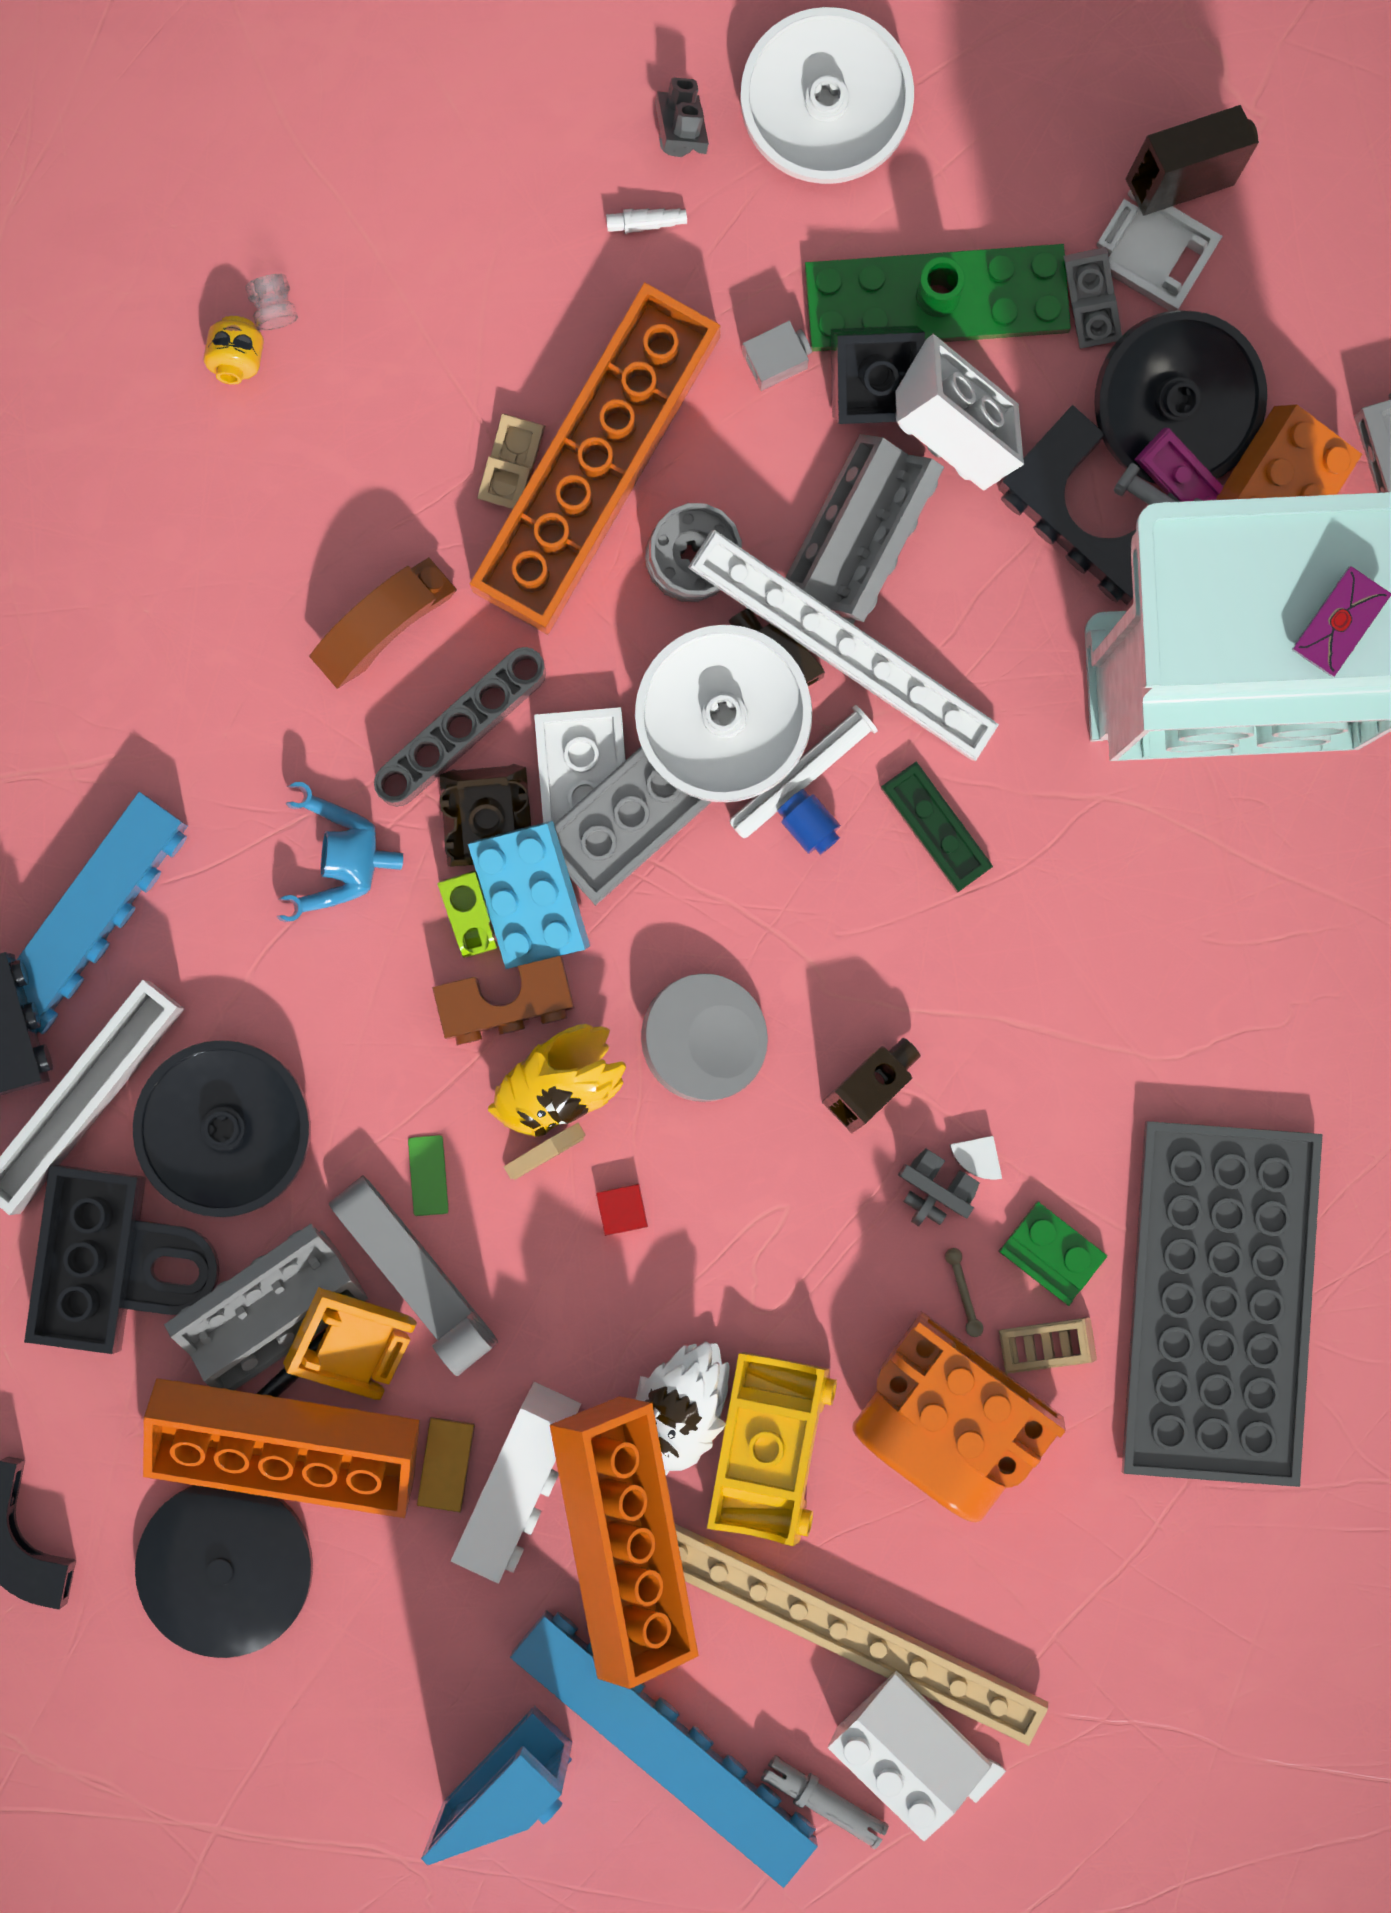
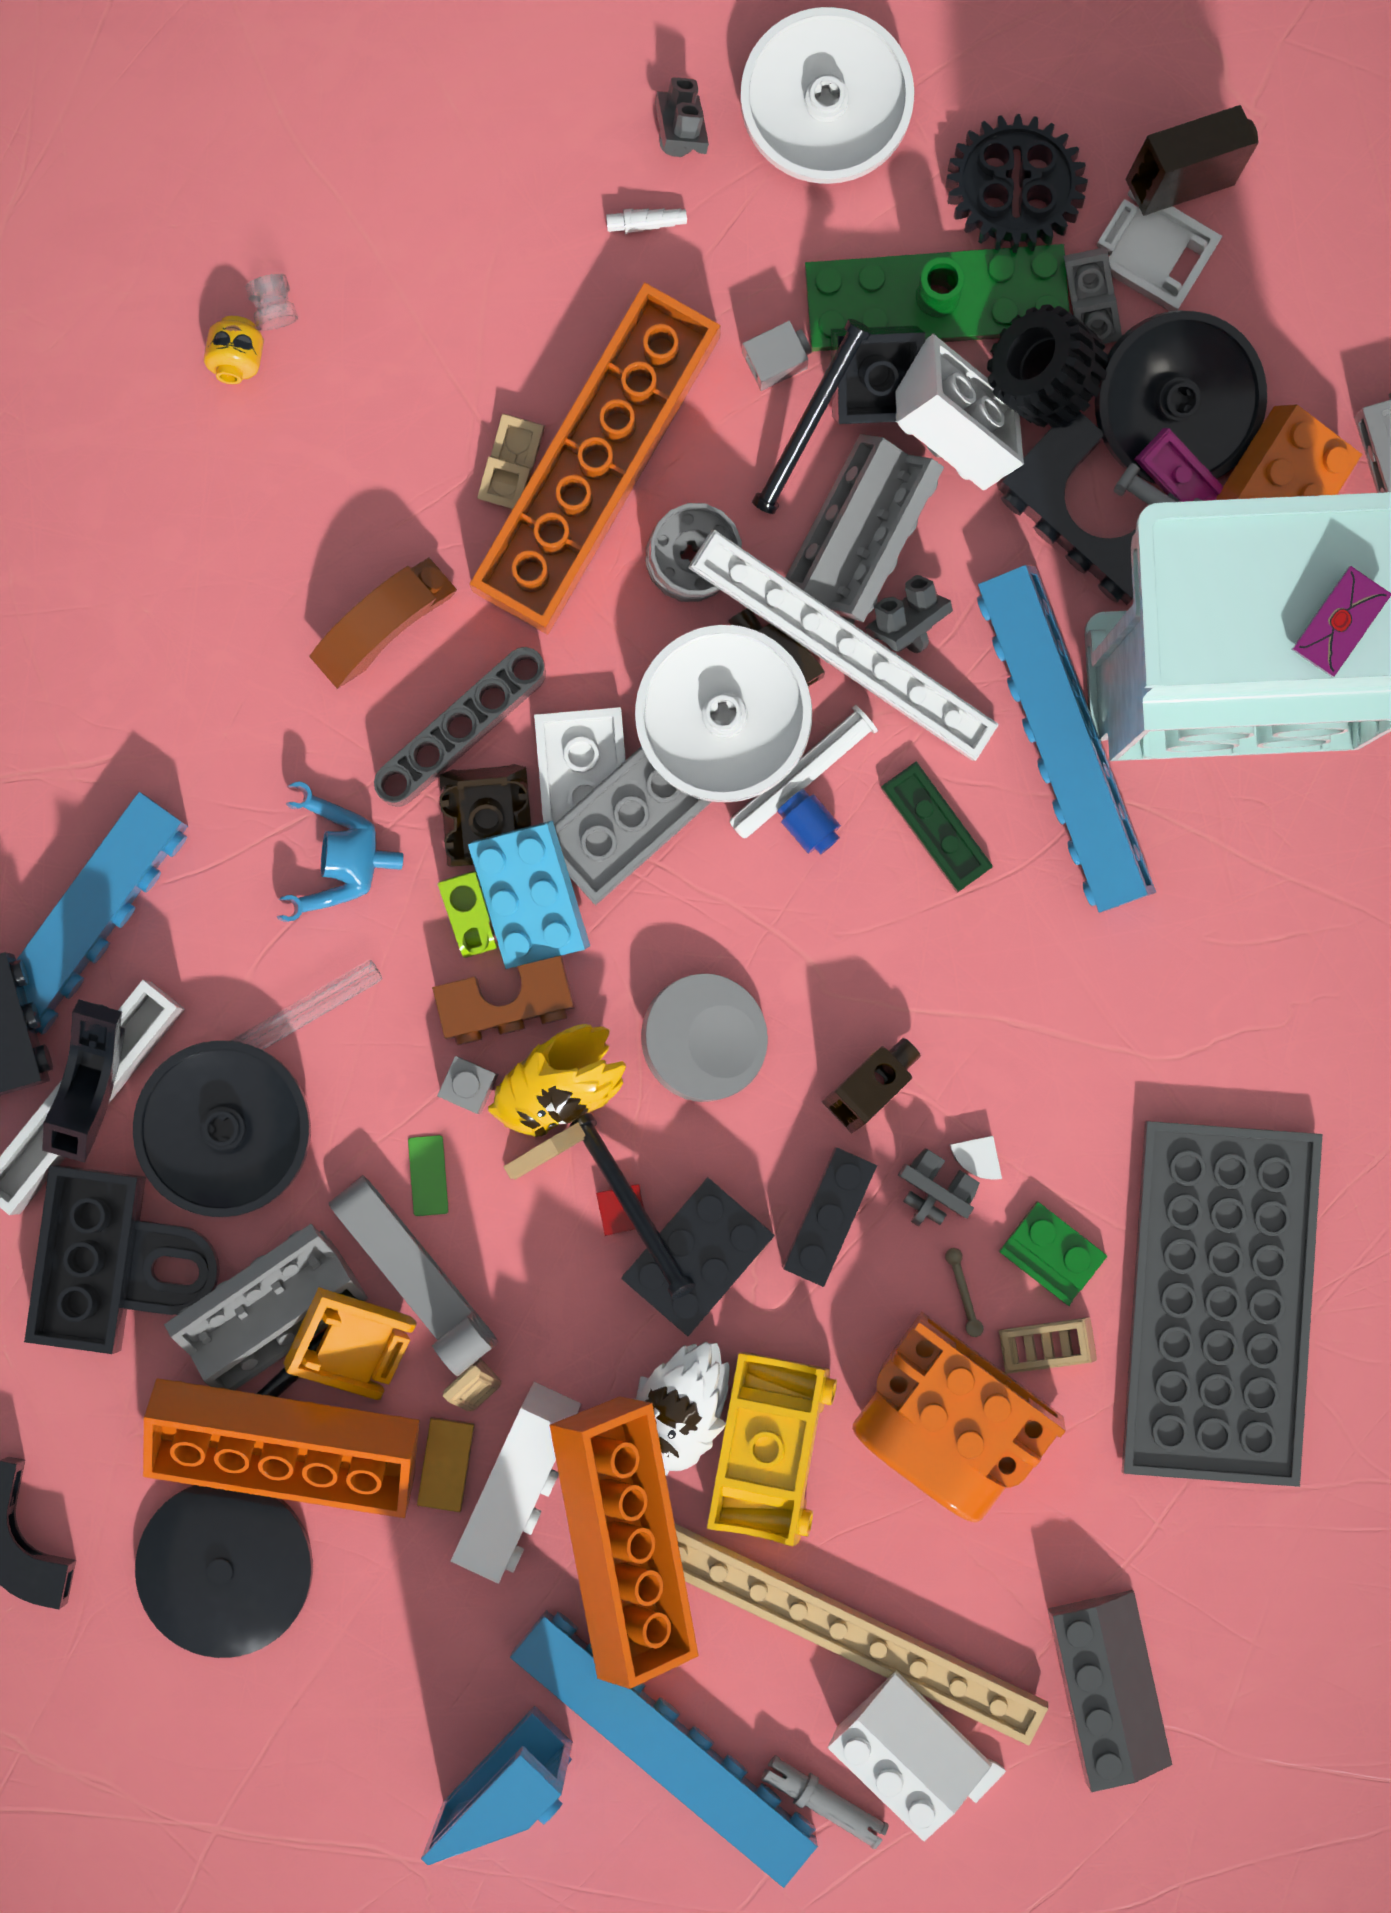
(86, 1083): none -> black arch
(312, 1006): none -> clear axle
(467, 1085): none -> light grey brick
(472, 1386): none -> tan slope
(679, 1283): none -> black bar
(711, 1244): none -> black brick
(768, 497): none -> black bar
(829, 1216): none -> black brick
(906, 621): none -> dark grey hips
(977, 181): none -> black gear
(1041, 390): none -> black tyre
(1065, 738): none -> dark azure brick
(1110, 1690): none -> dark grey slope

